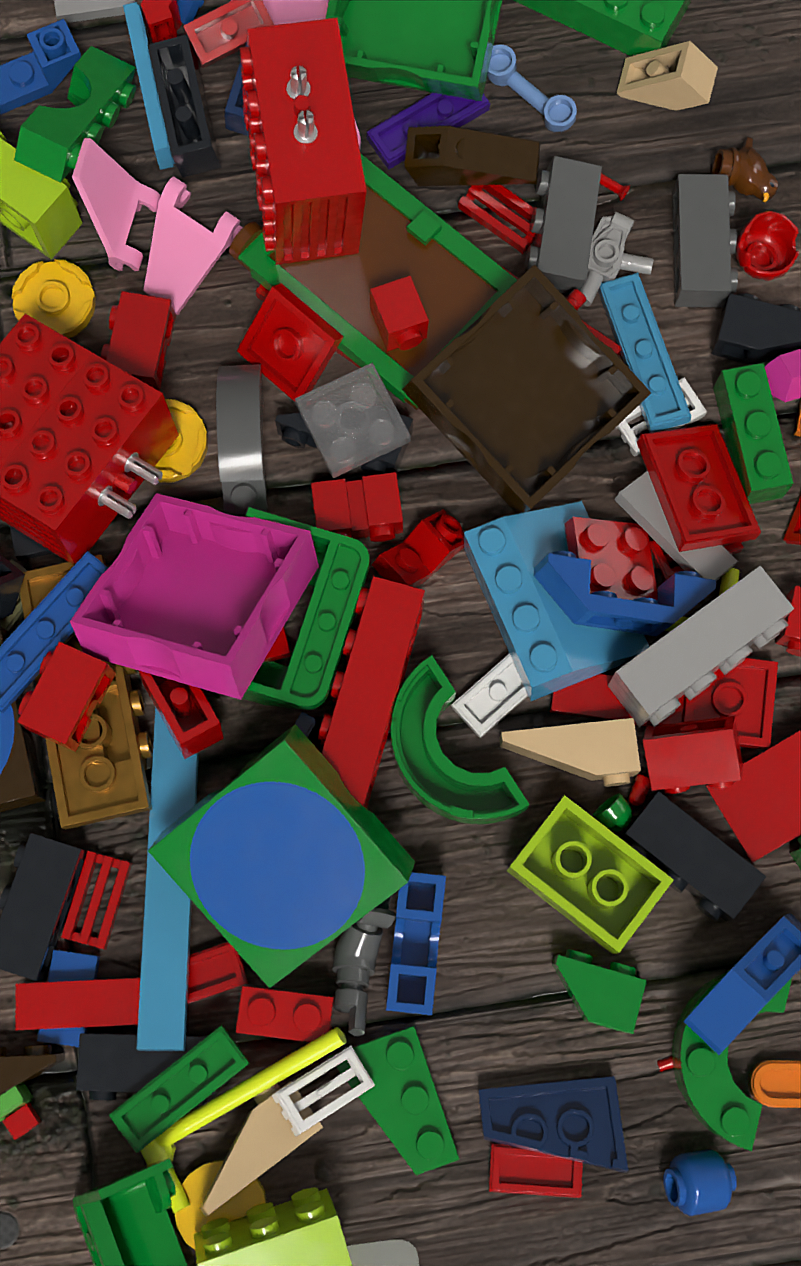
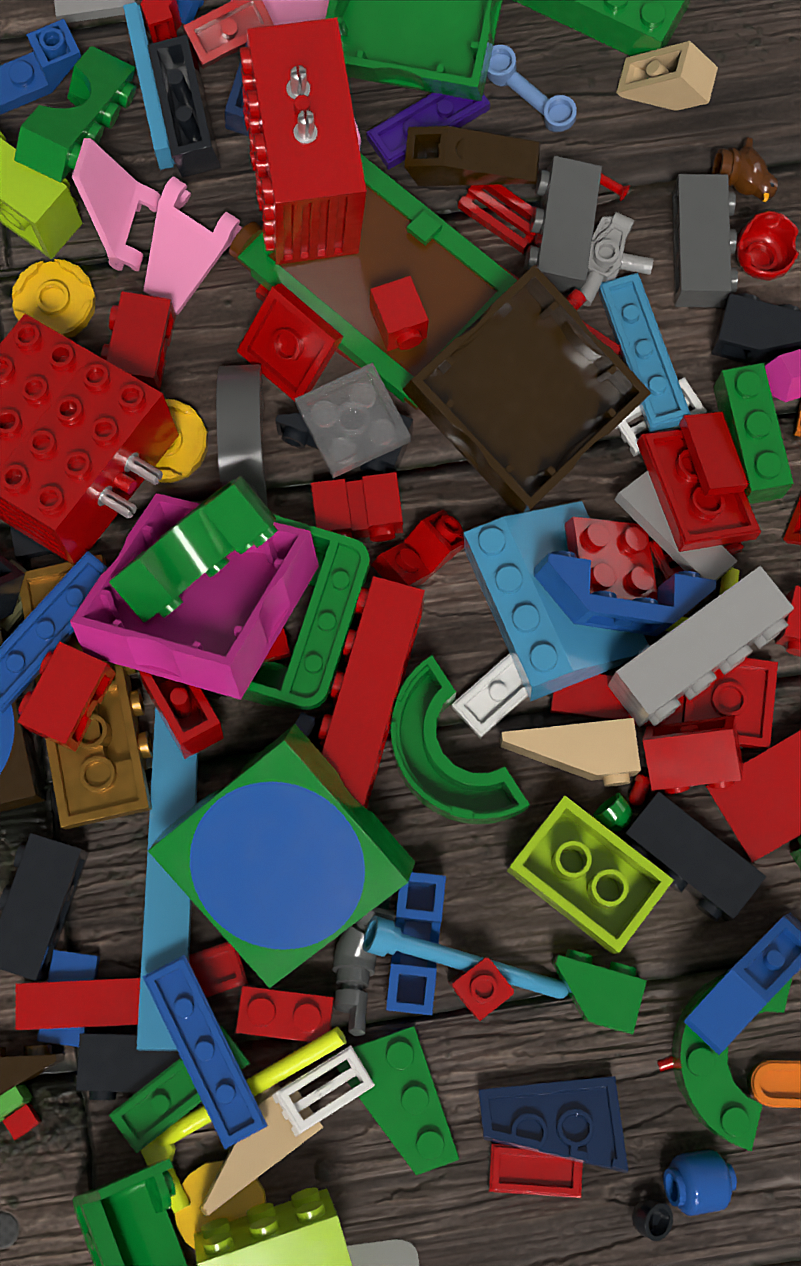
(80, 896): red tile -> none
(194, 546): none -> green brick
(205, 1051): none -> blue tile
(384, 938): none -> dark azure piece
(481, 988): none -> red bracket
(652, 1219): none -> black hinge
(713, 454): none -> red tile

